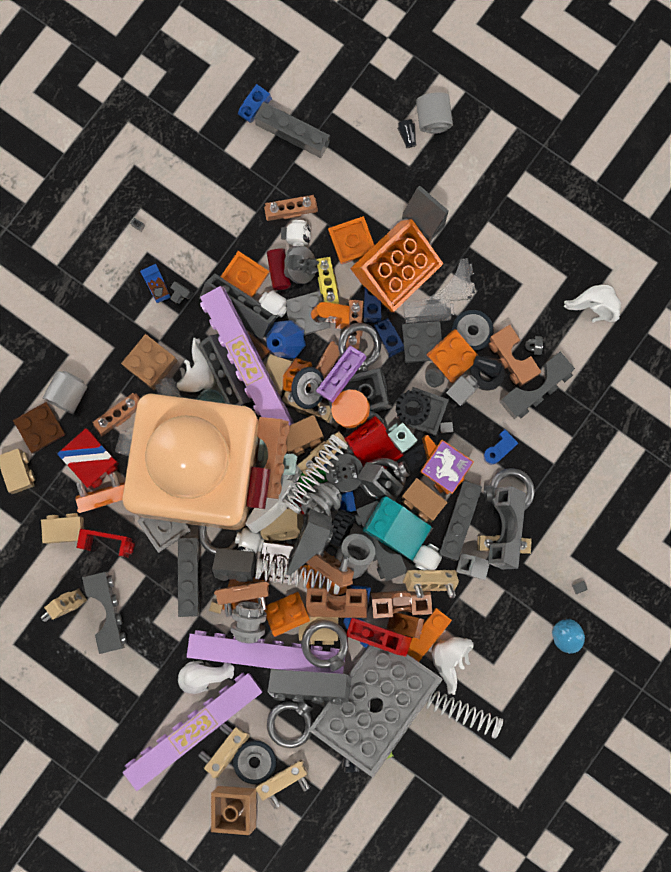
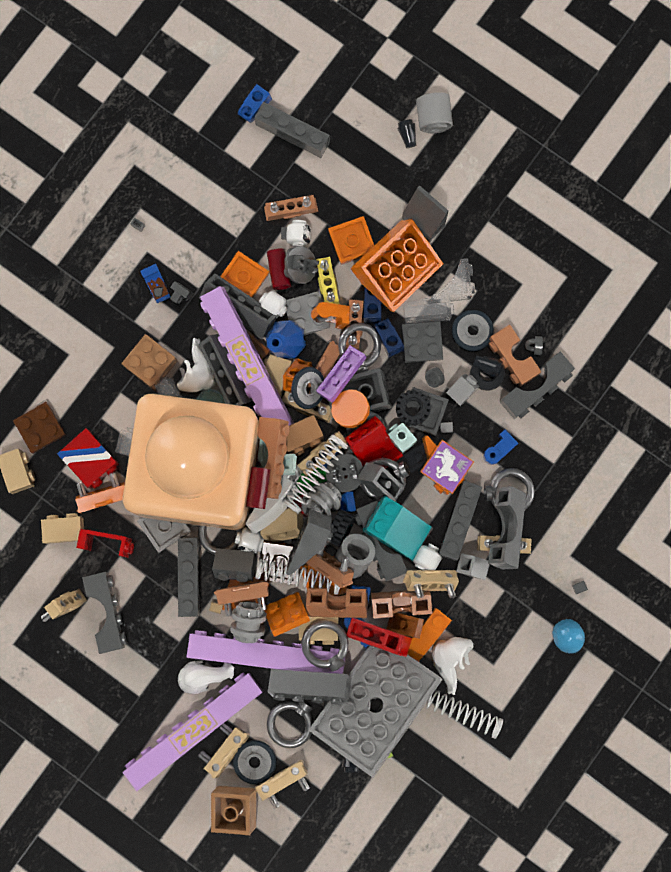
(65, 391): light grey piece -> none
(102, 424): nougat piece -> none
(423, 501): medium nougat brick -> none
(452, 356): orange plate -> none
(601, 300): white piece -> none

